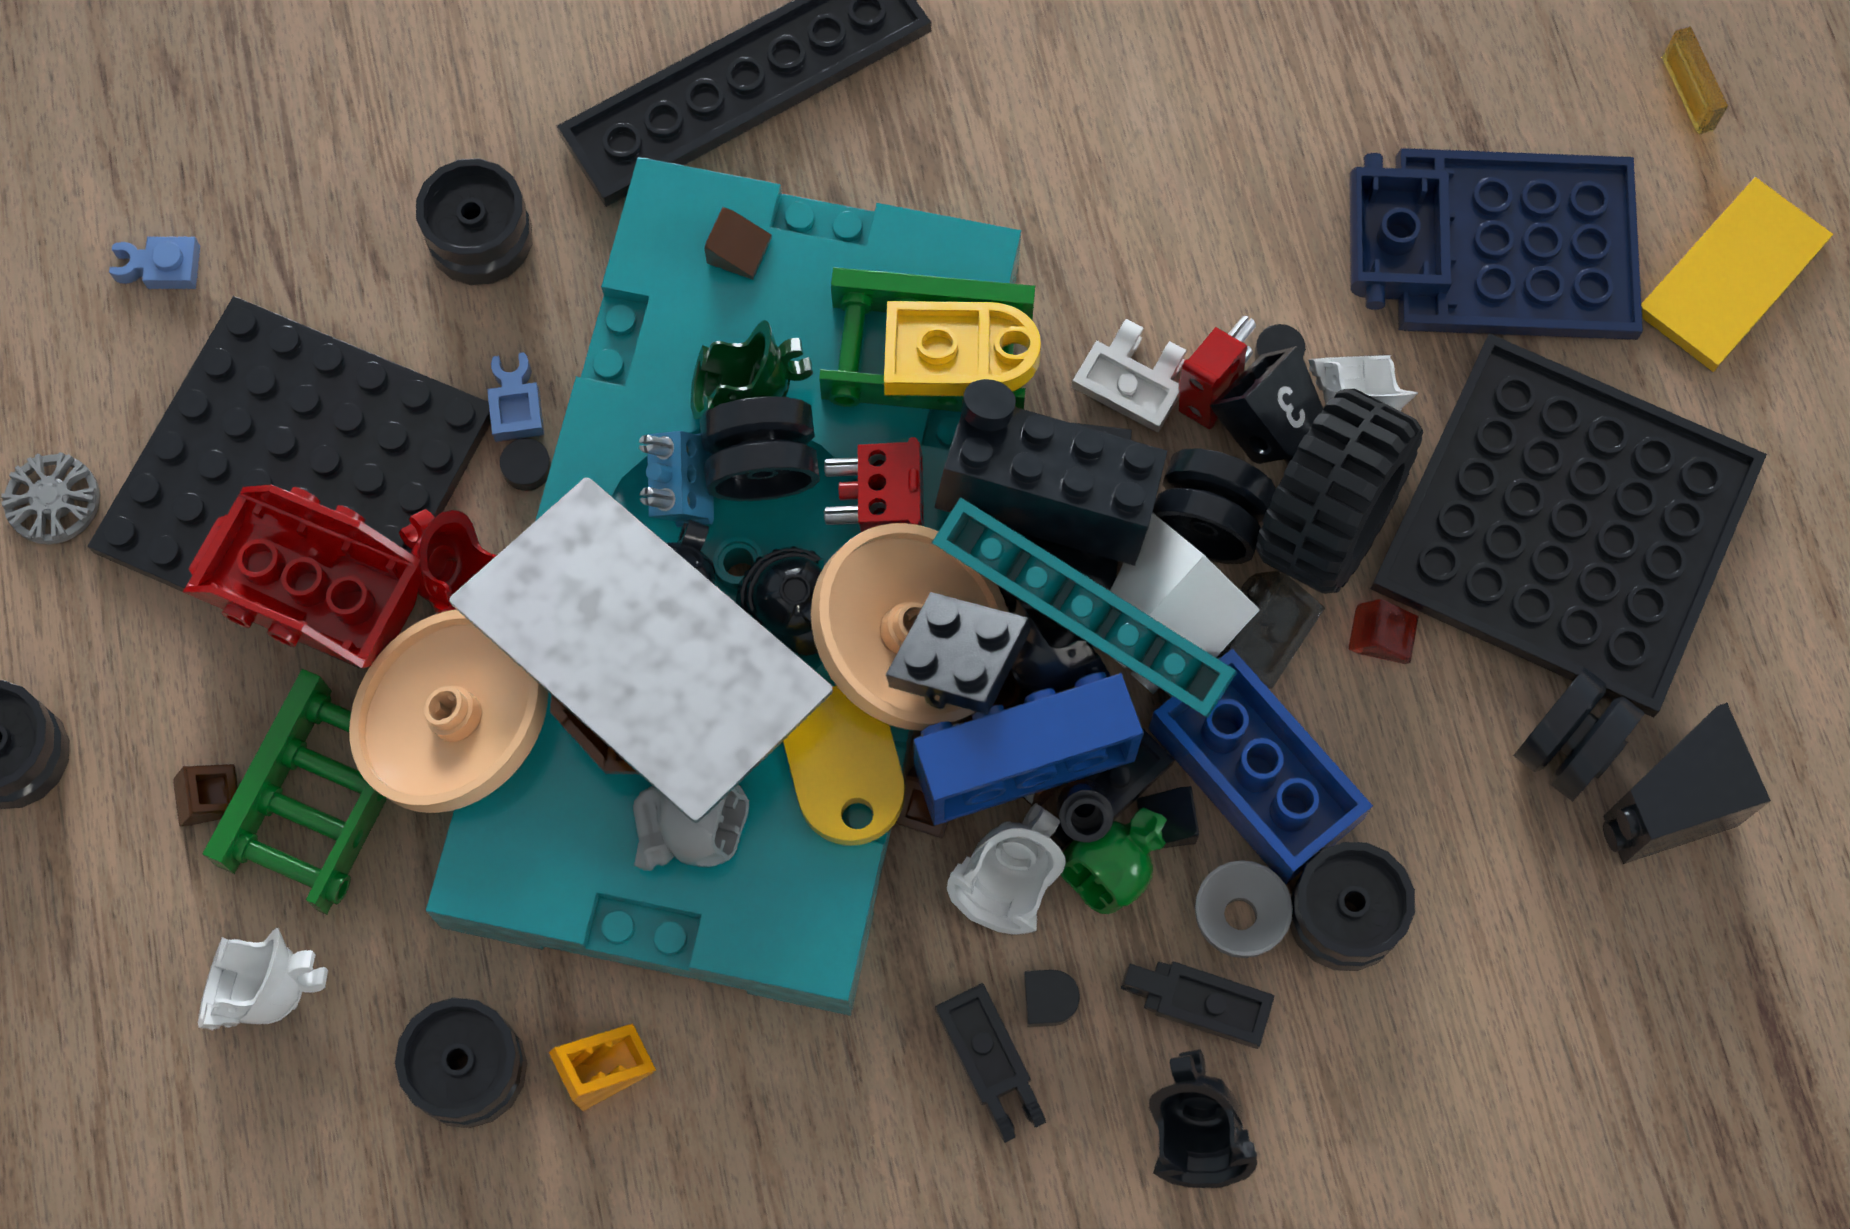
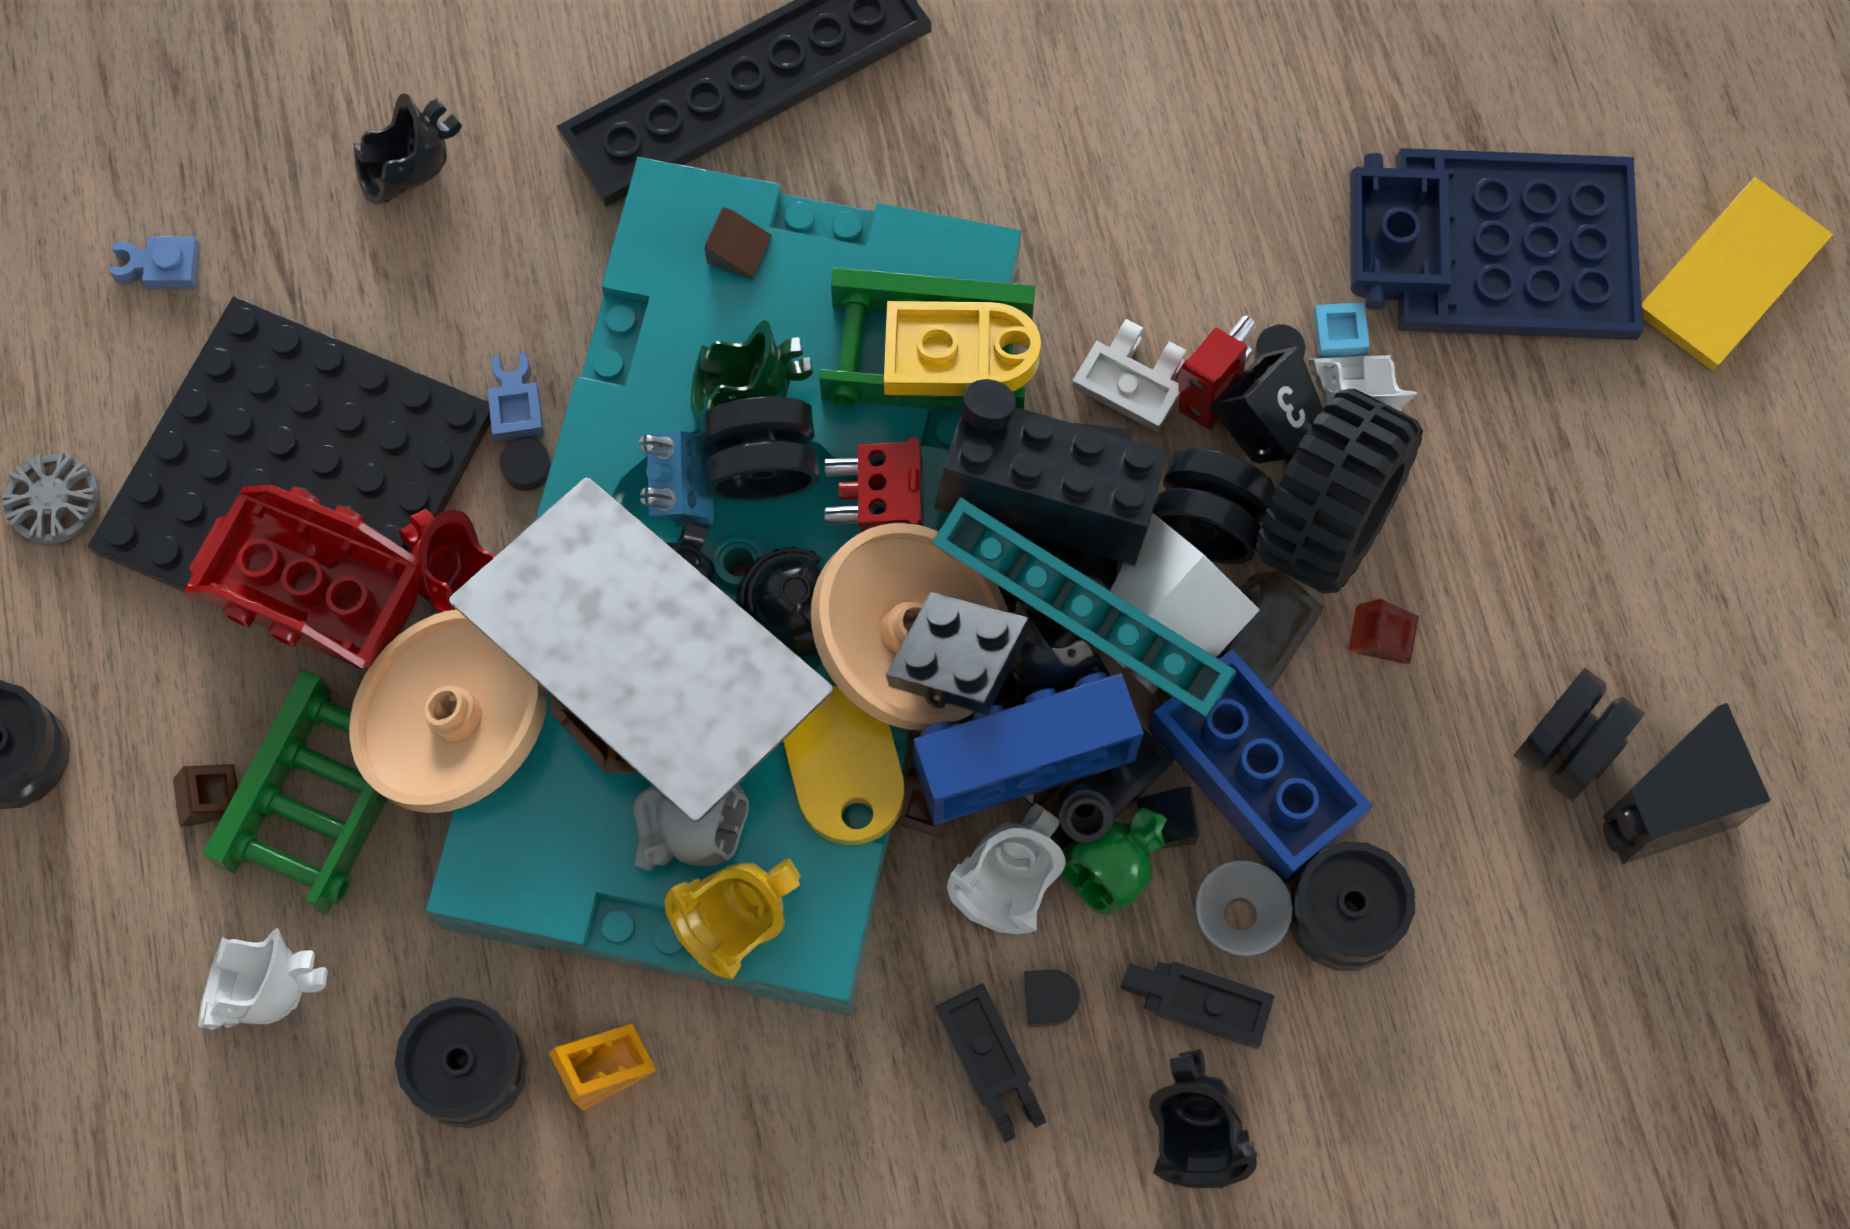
(405, 151): none -> black helmet
(474, 221): black wheel -> none
(730, 913): none -> yellow helmet
(1341, 330): none -> medium azure plate
(1570, 523): black plate -> none
(1694, 80): clear yellow tile -> none

